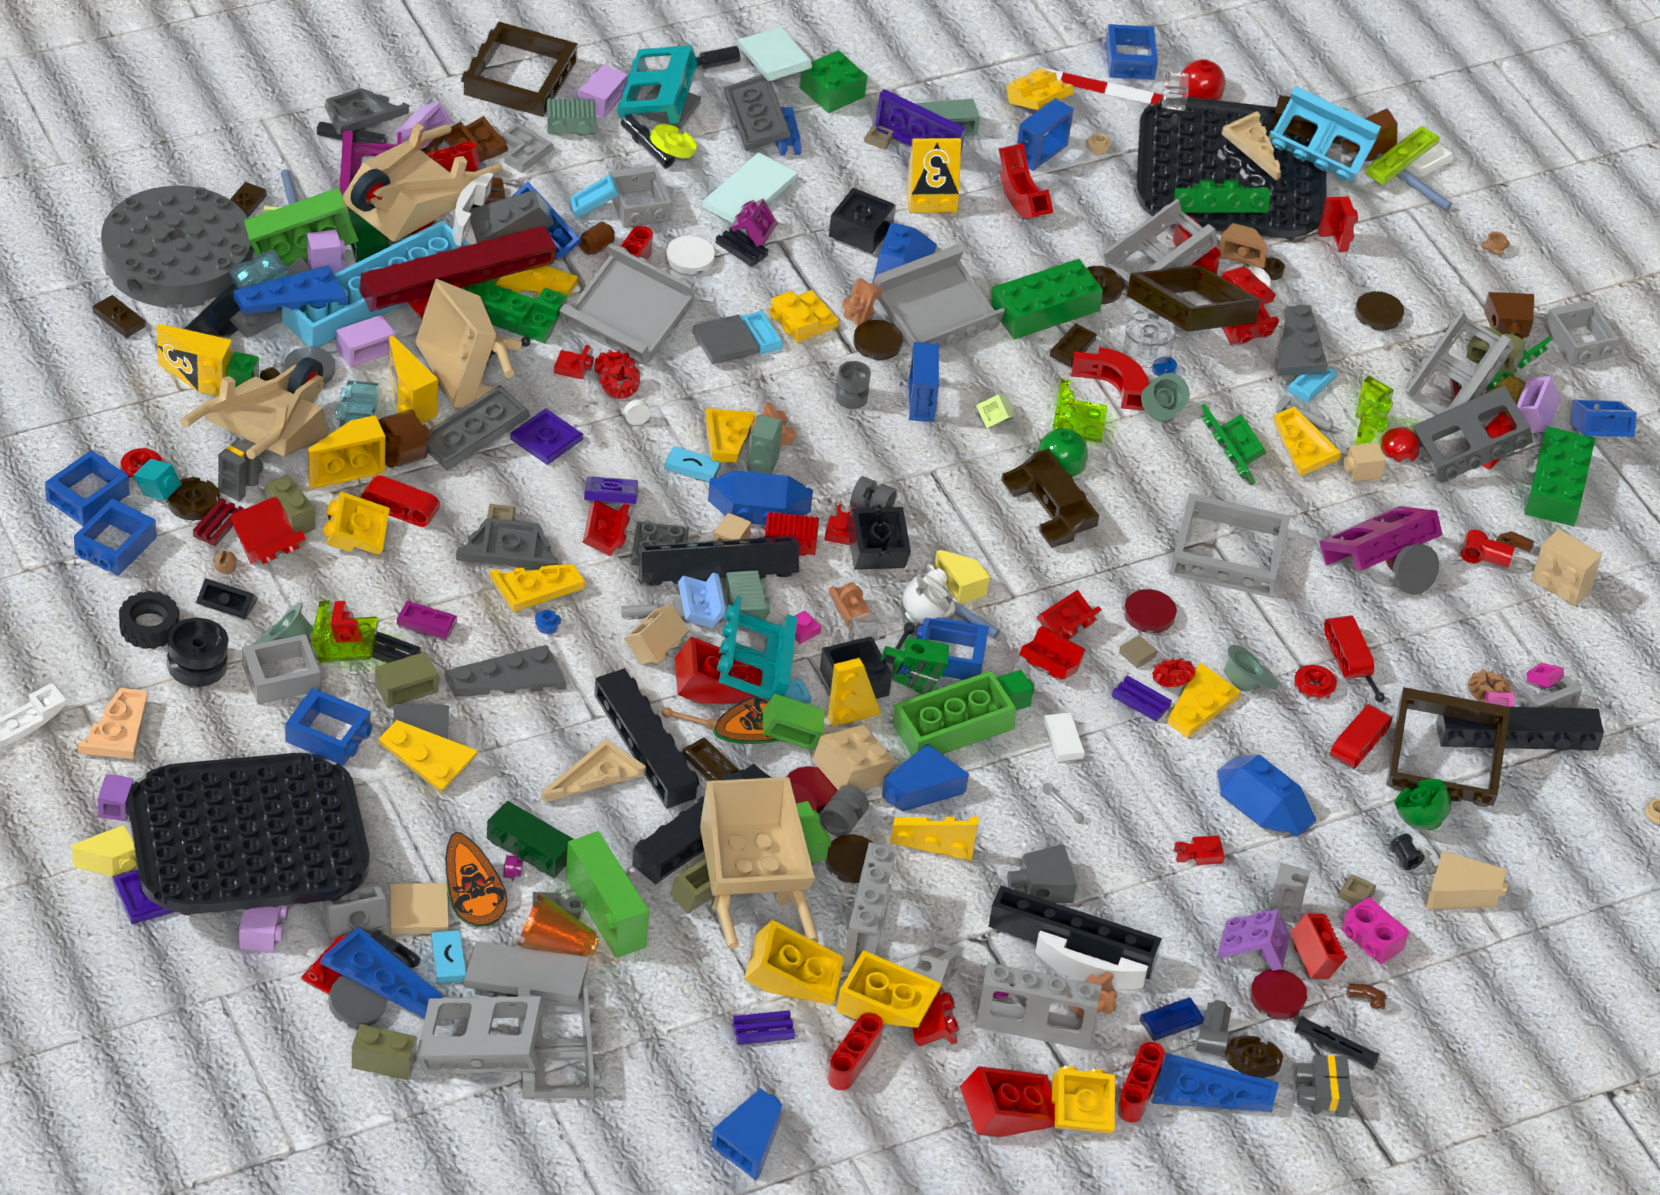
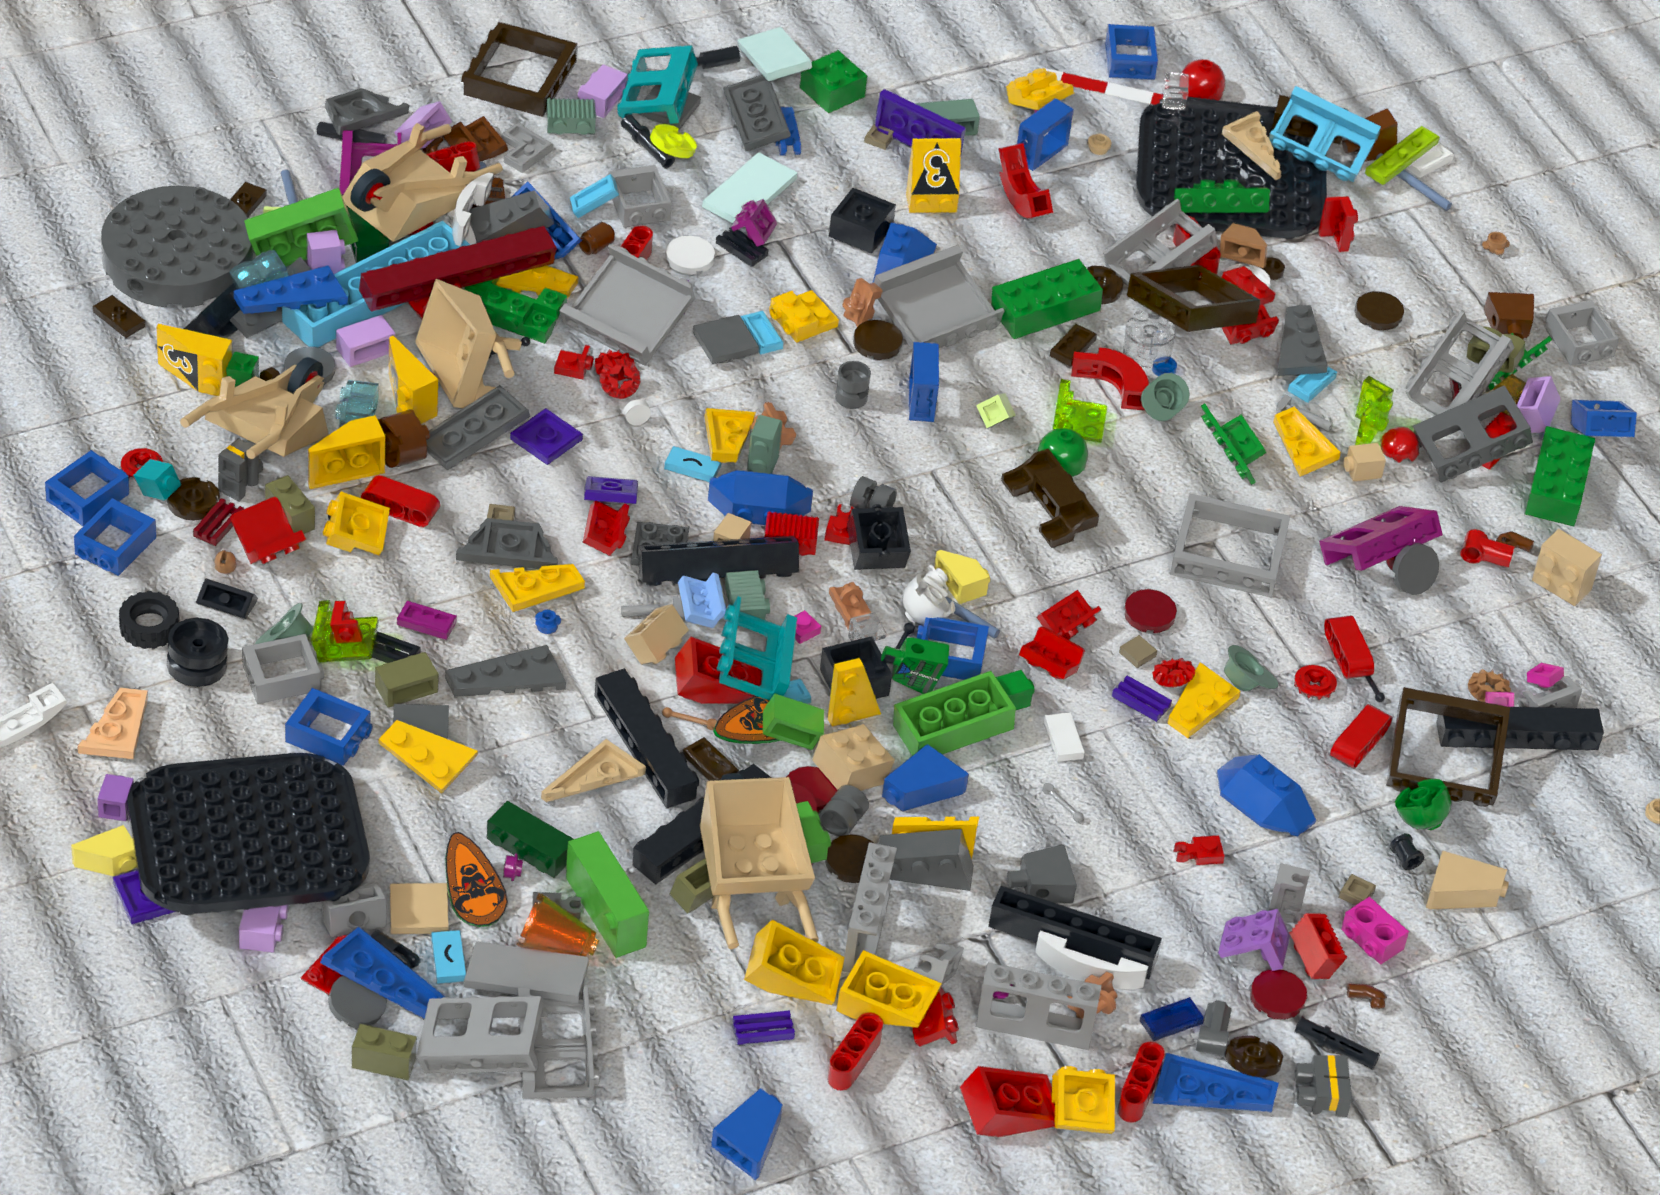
(931, 858): none -> dark grey wedge

